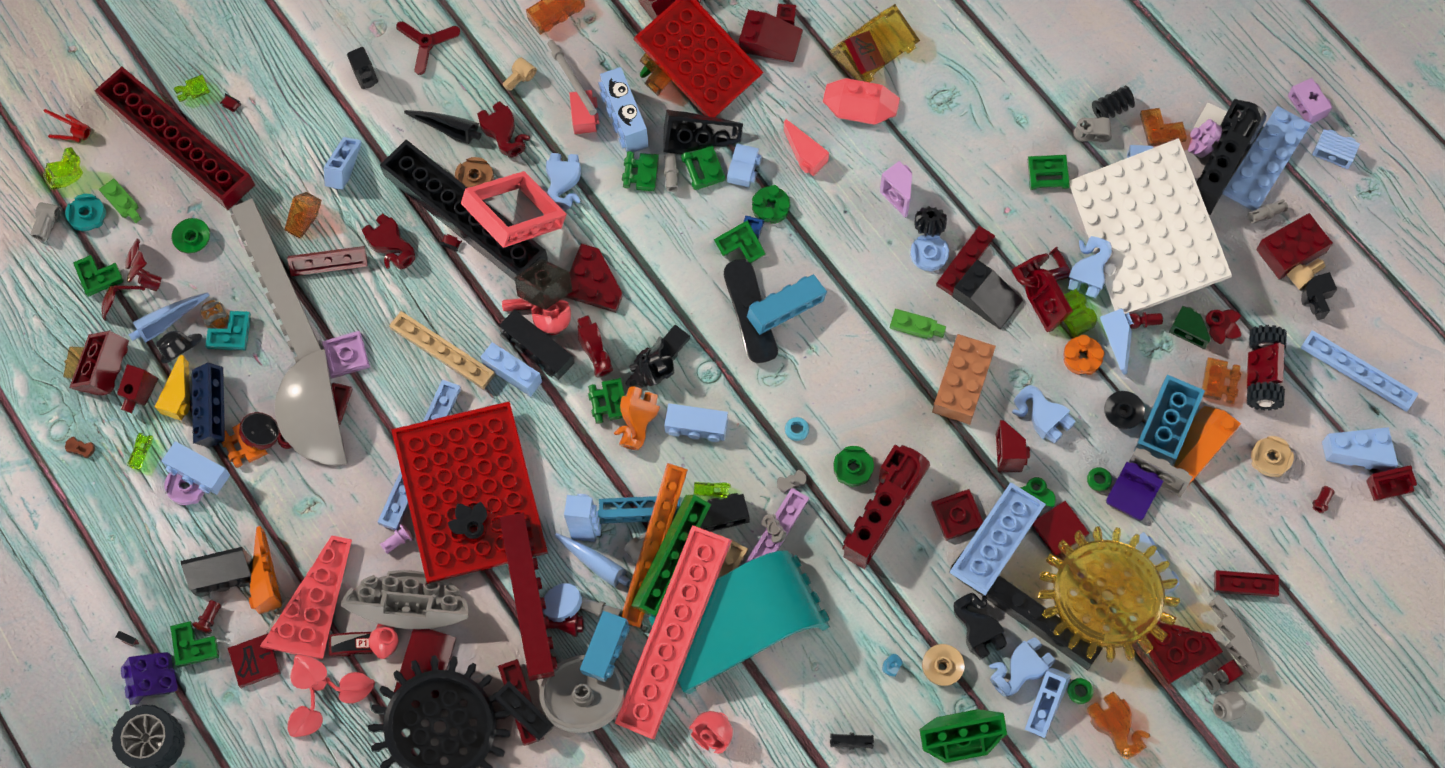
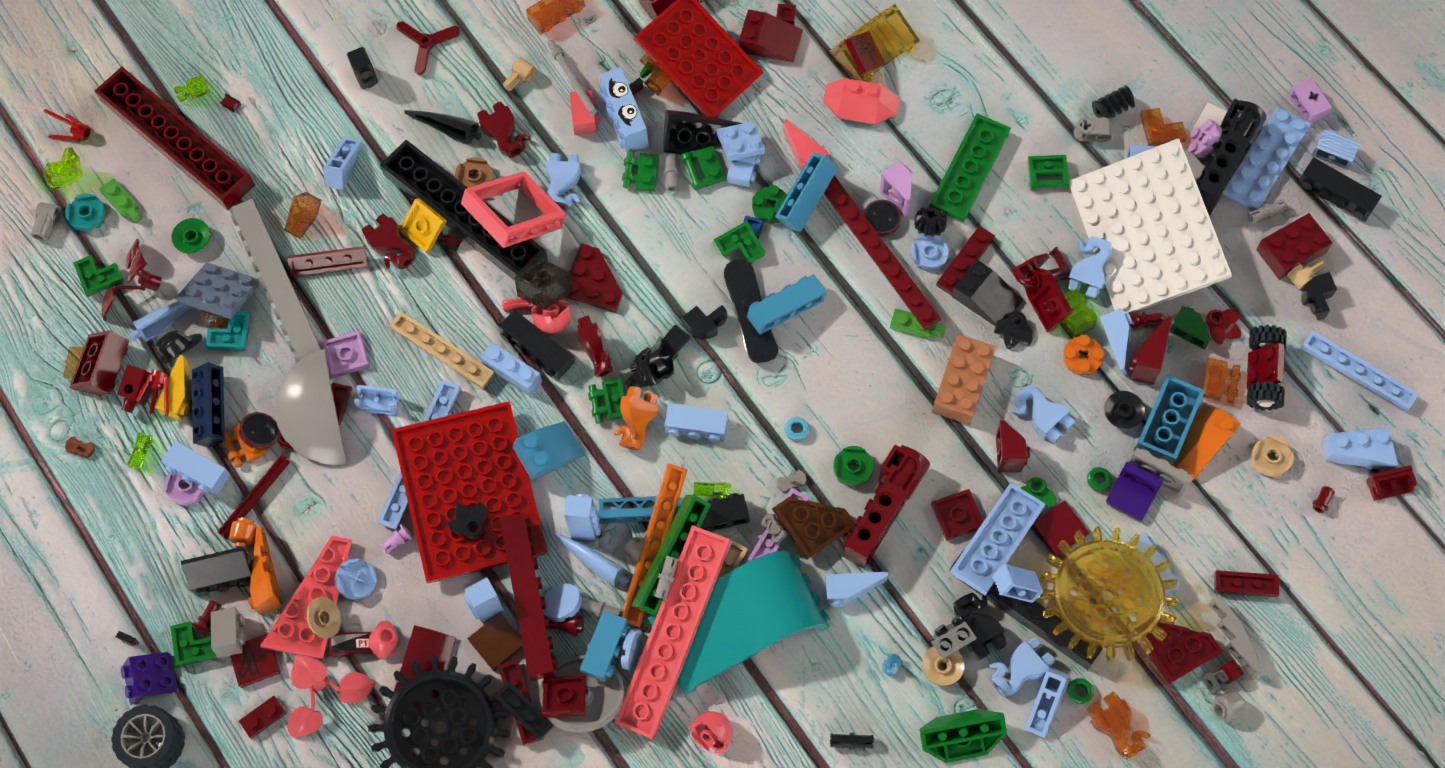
(157, 380): none -> red plant
(218, 290): none -> sand blue plate
(227, 632): none -> light grey brick
(243, 532): none -> orange head
(255, 494): none -> dark red axle
(262, 717): none -> dark red plate
(323, 617): none -> tan dish
(355, 579): none -> light blue tile
(377, 400): none -> light blue hinge
(406, 601): light grey brick -> none
(422, 225): none -> yellow plate
(483, 600): none -> light blue wedge
(496, 641): none -> reddish brown tile
(547, 449): none -> dark azure slope
(564, 696): none -> dark red tile
(632, 649): none -> light blue tile
(636, 86): none -> black piece
(666, 577): none -> light grey pin
(704, 326): none -> black brick
(740, 141): none -> light blue plate
(806, 192): none -> dark azure brick
(812, 523): none -> reddish brown plate
(847, 587): none -> light blue slope
(881, 255): none -> dark red plate
(883, 216): none -> black tile
(954, 636): none -> bracket
(970, 167): none -> green plate
(1013, 332): none -> black plate
(1017, 583): none -> light blue brick
(1149, 359): none -> dark red slope
(1339, 189): none -> black brick

